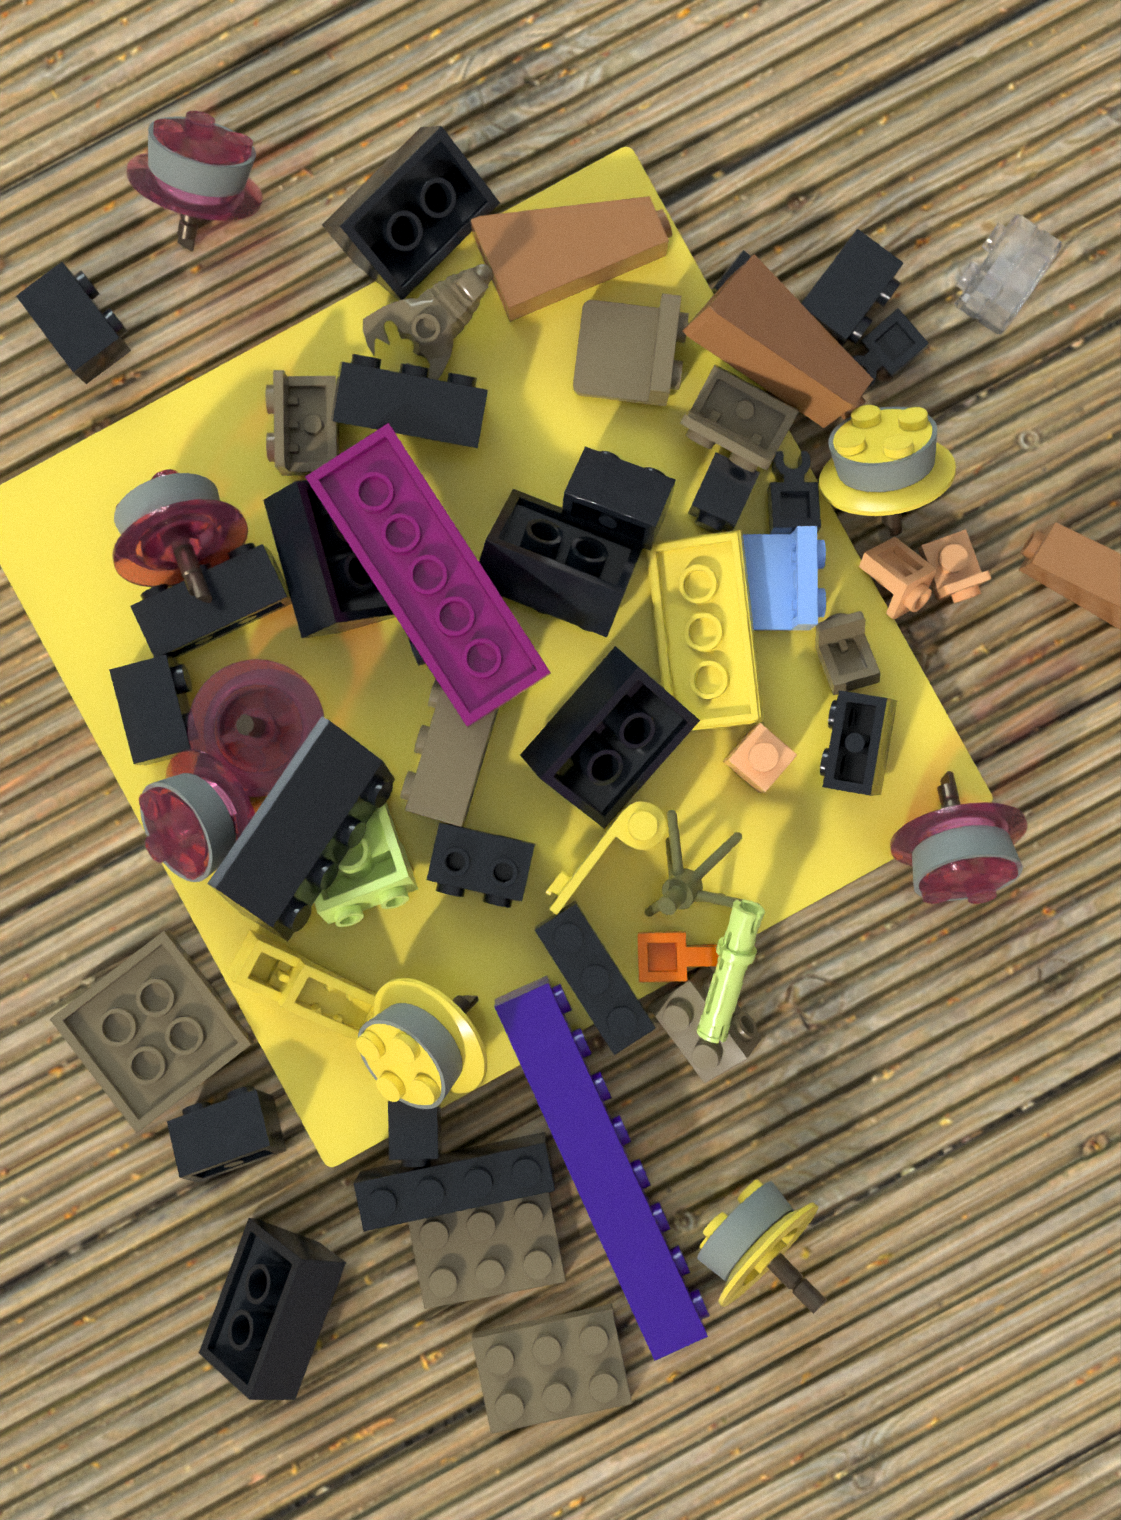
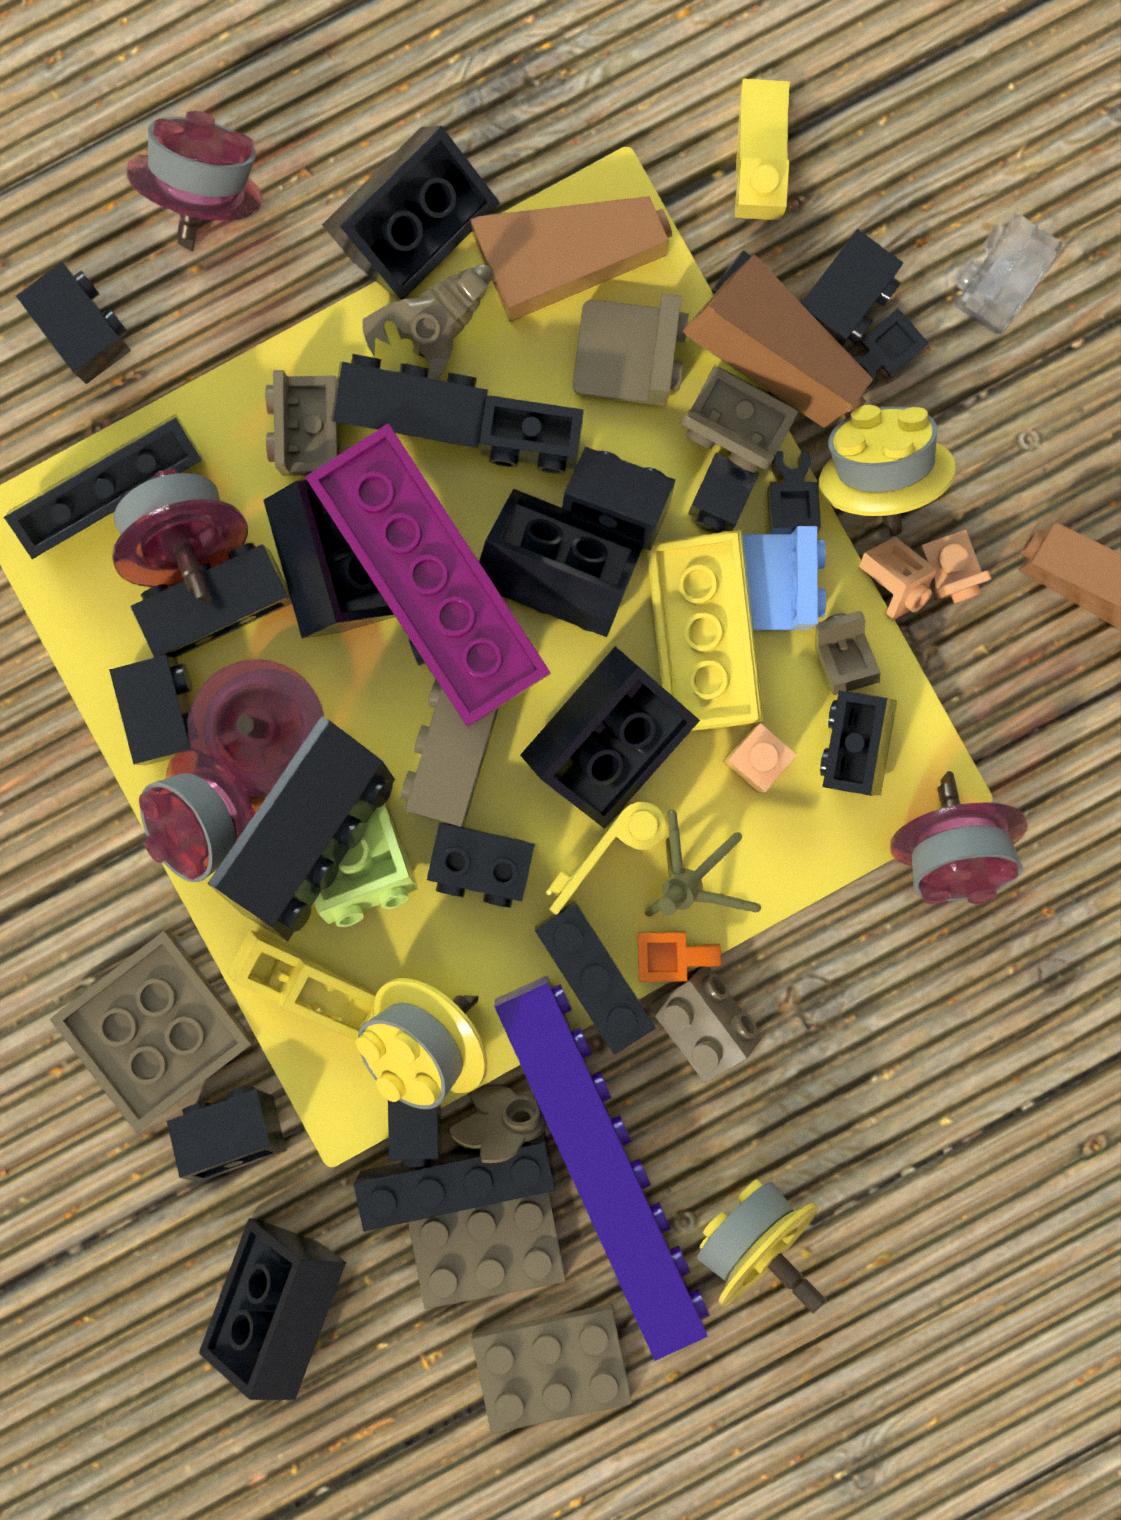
(100, 486): none -> black brick
(499, 1124): none -> dark tan plate
(531, 434): none -> black brick
(735, 953): yellowish green pin -> none
(762, 150): none -> light yellow slope

